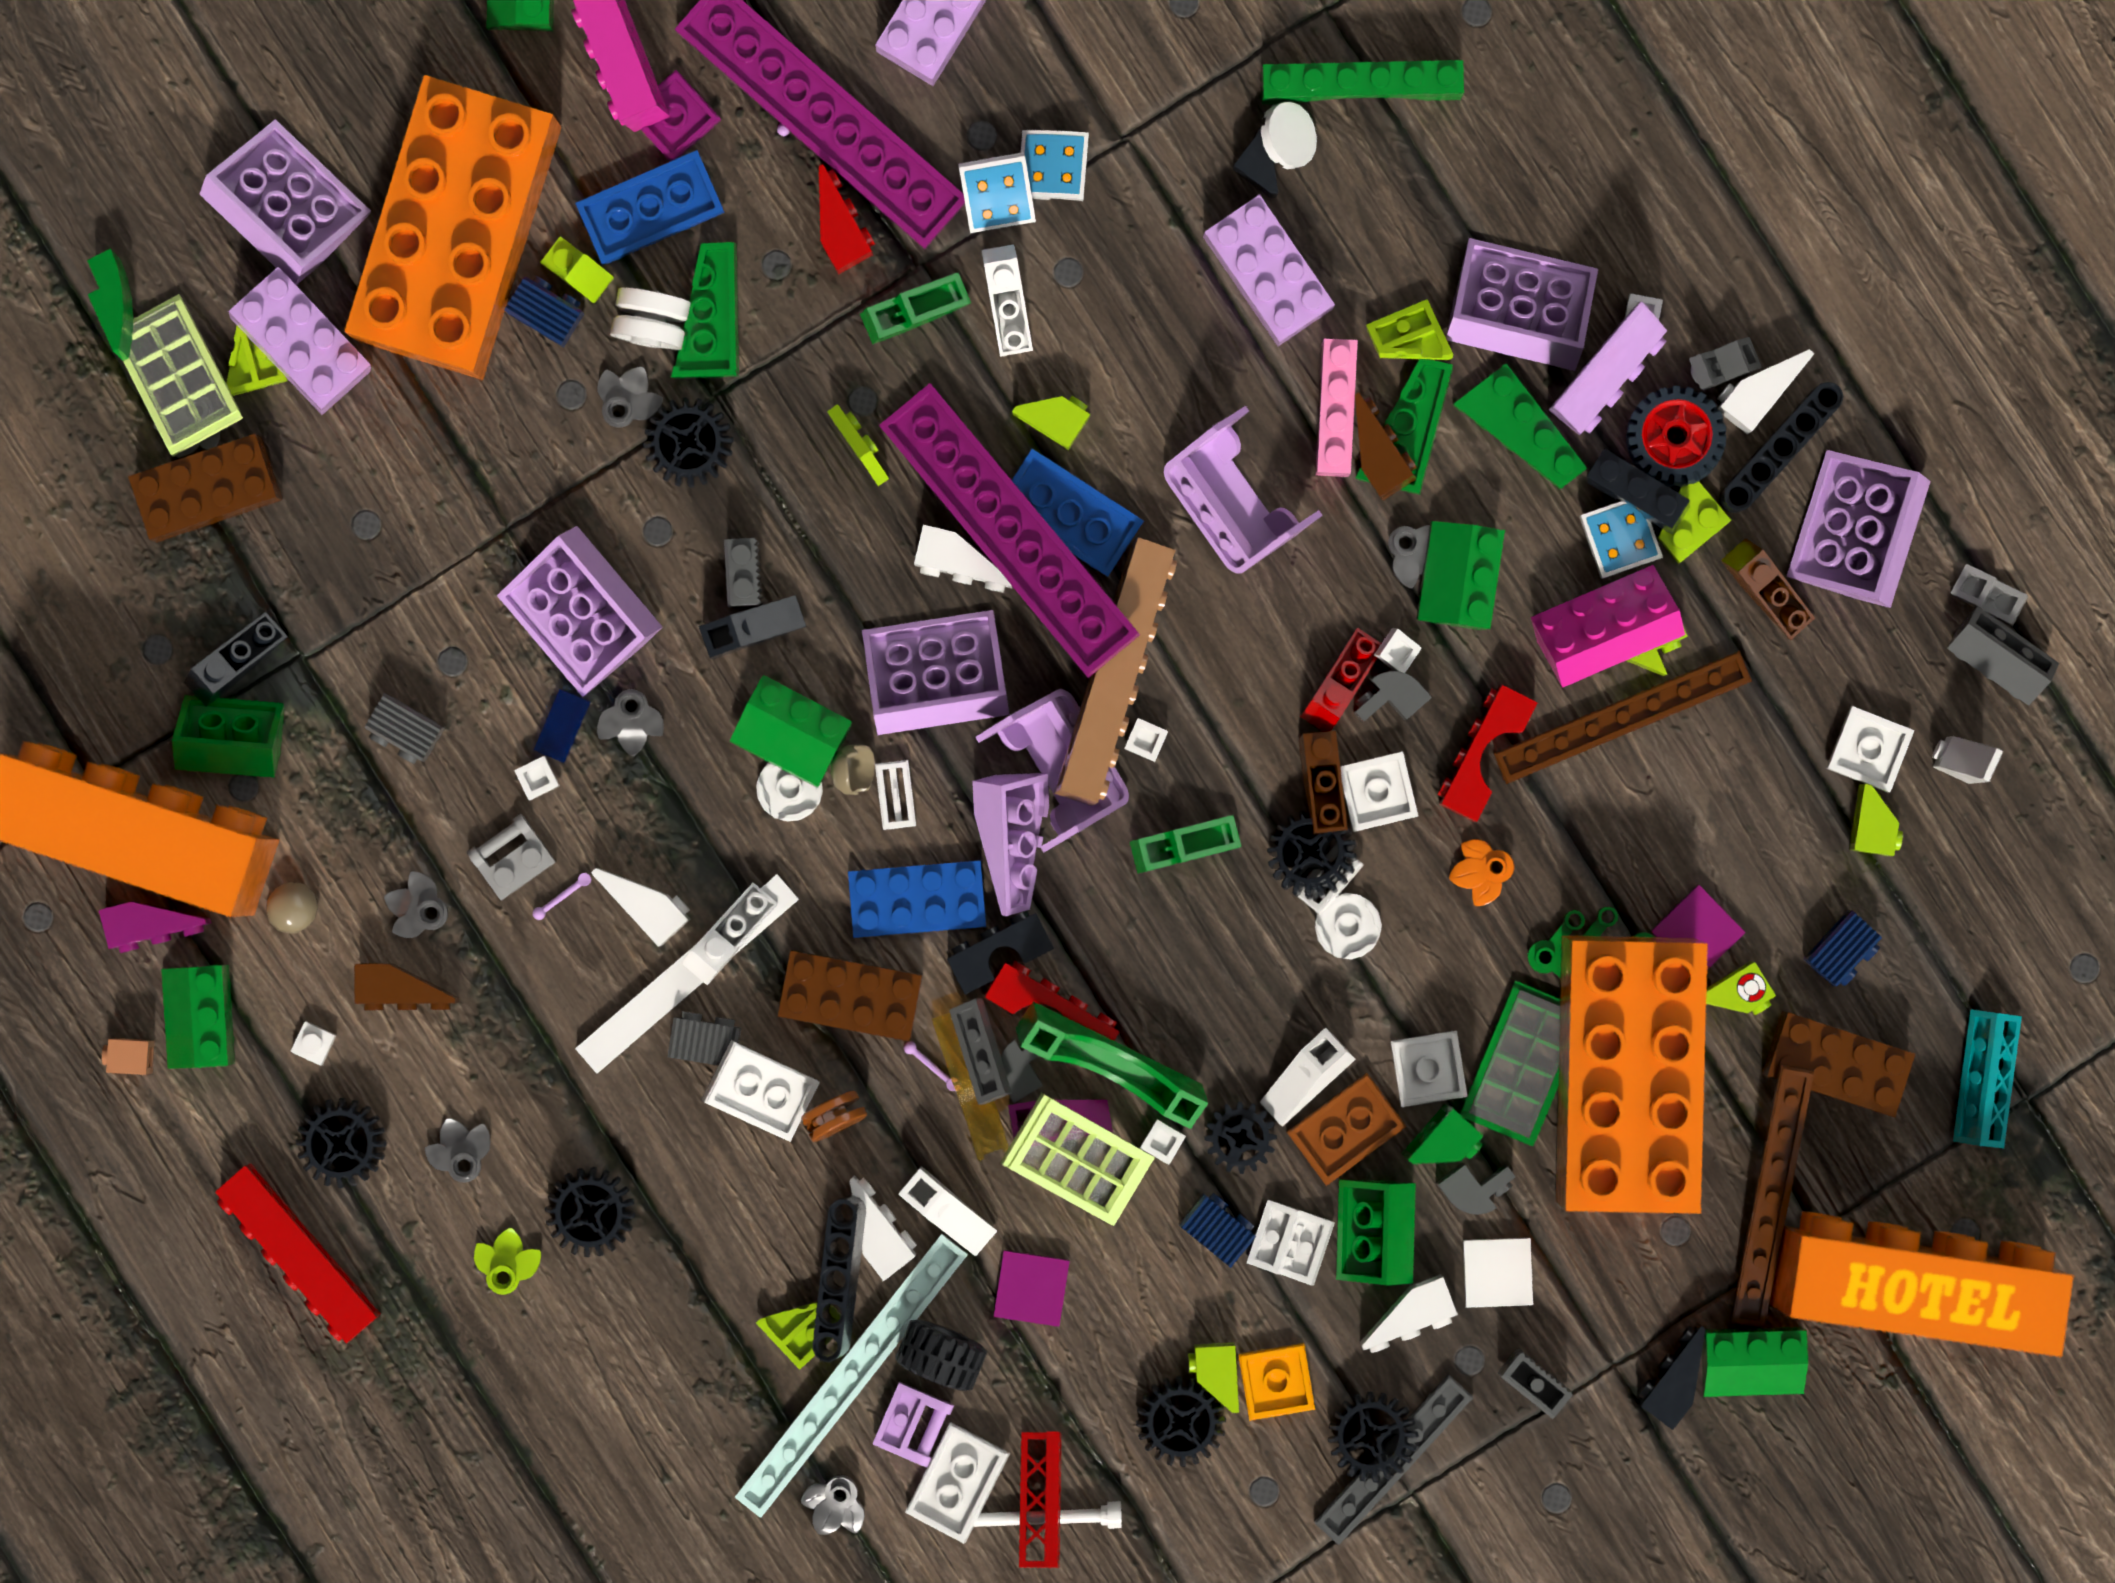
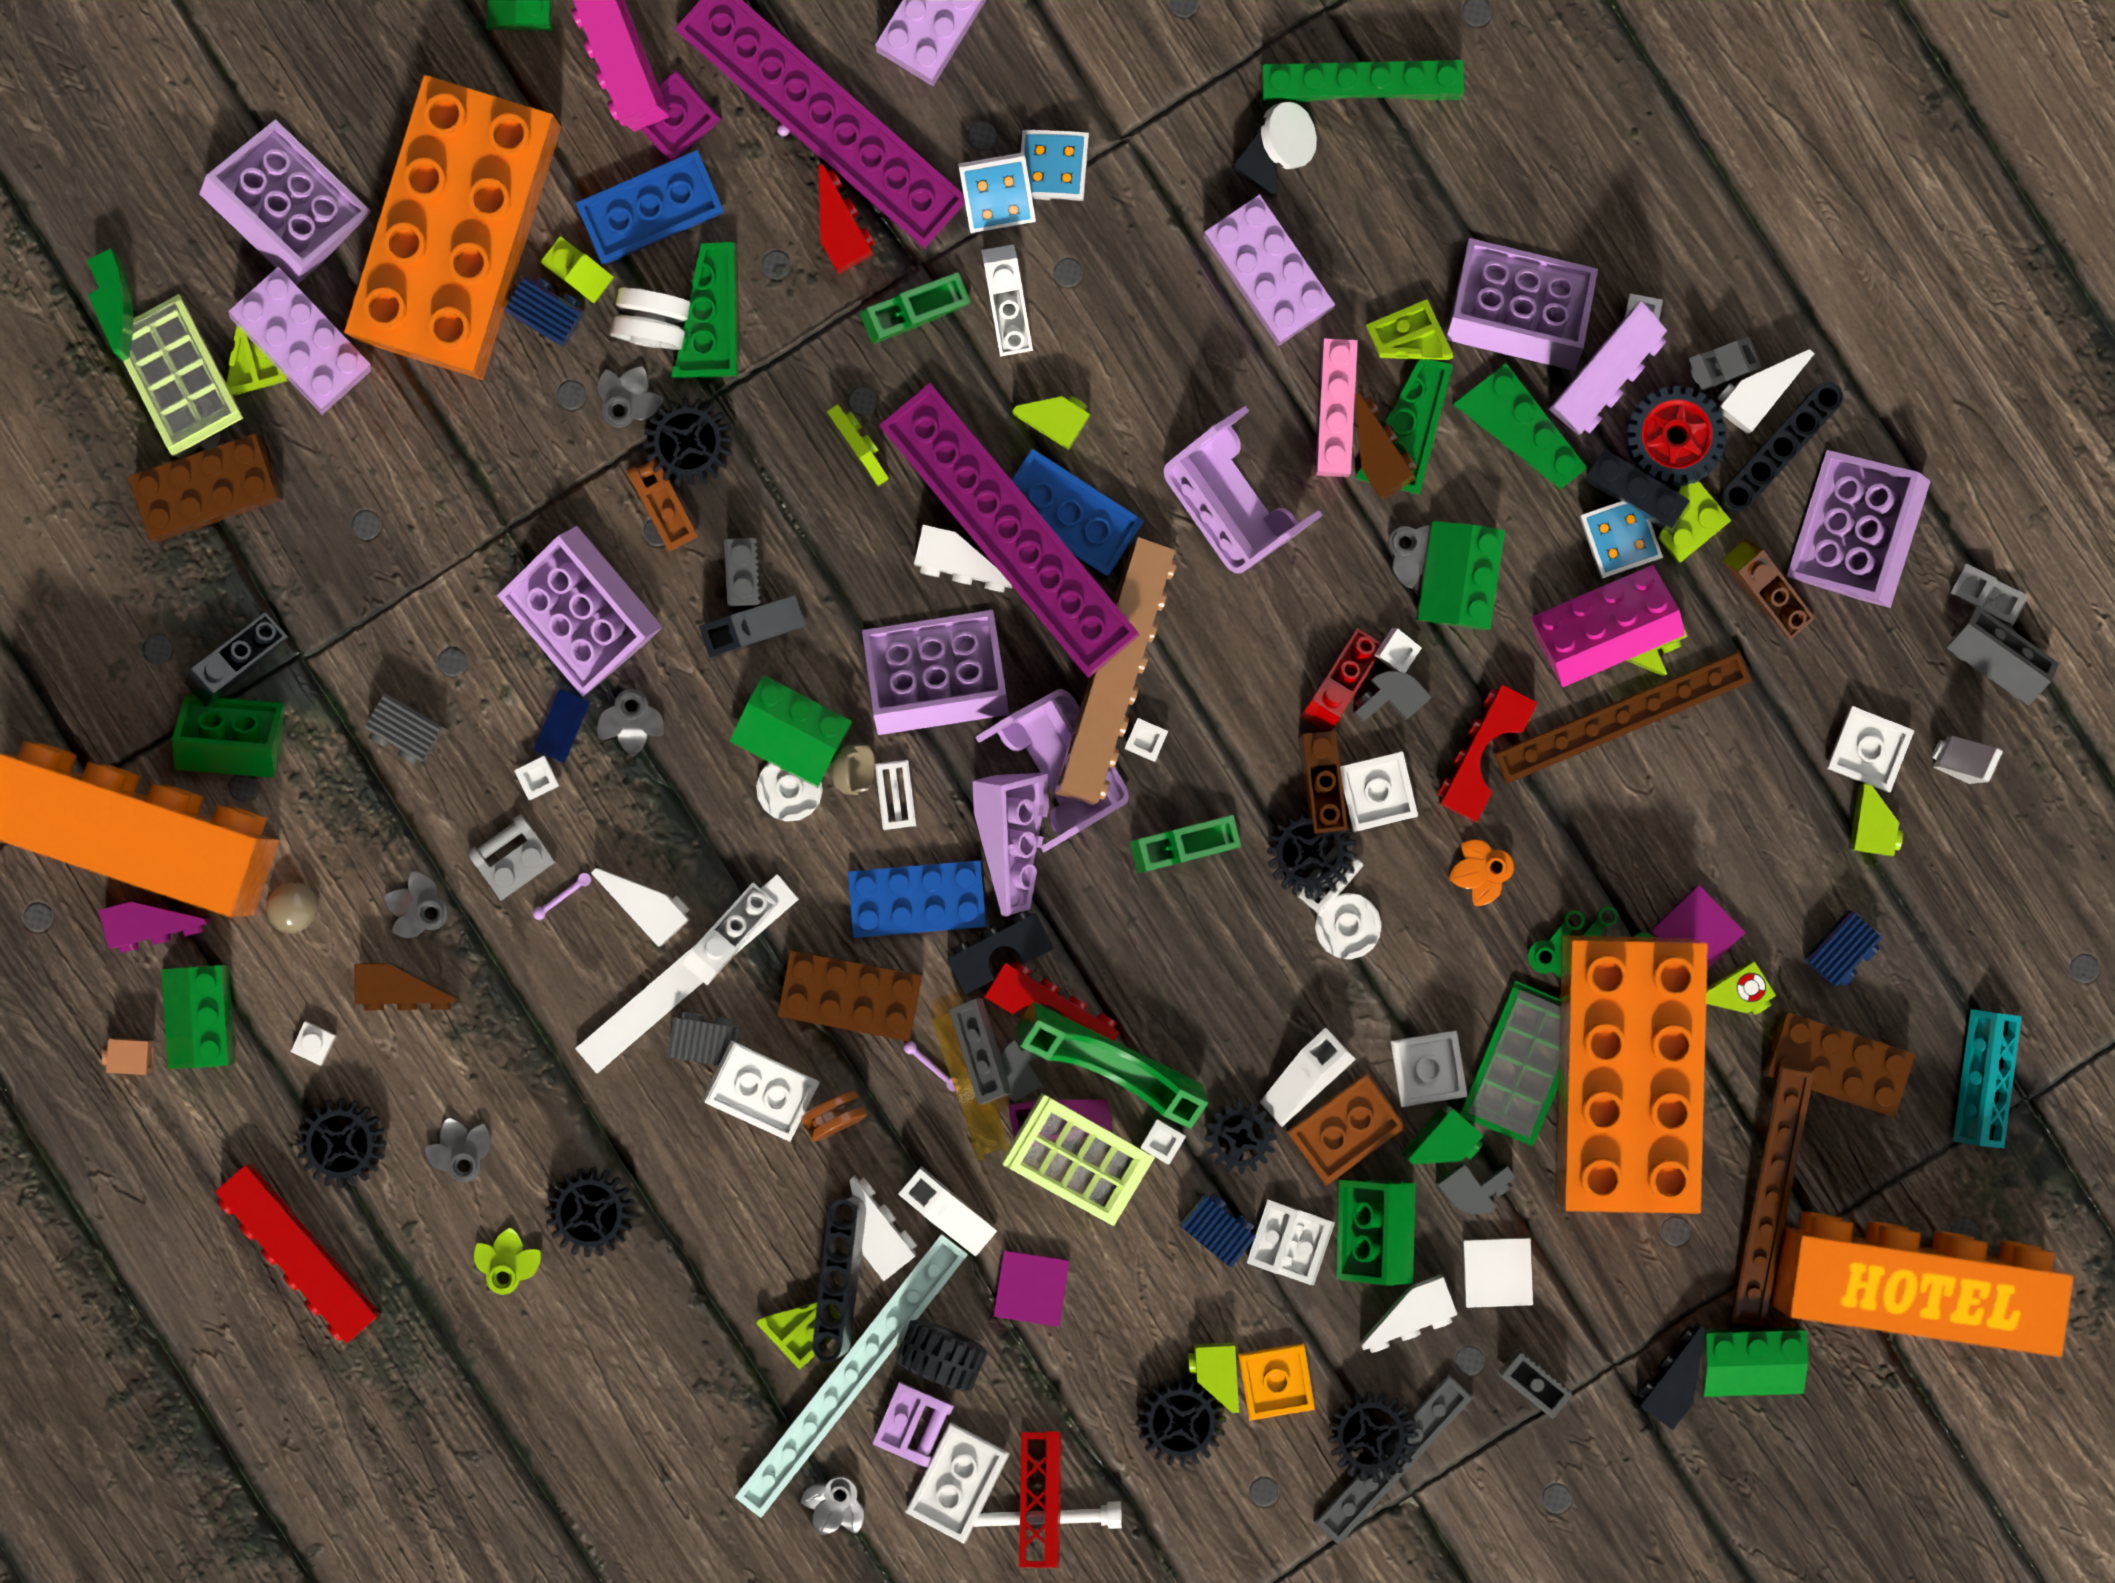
(663, 506): none -> dark orange plate

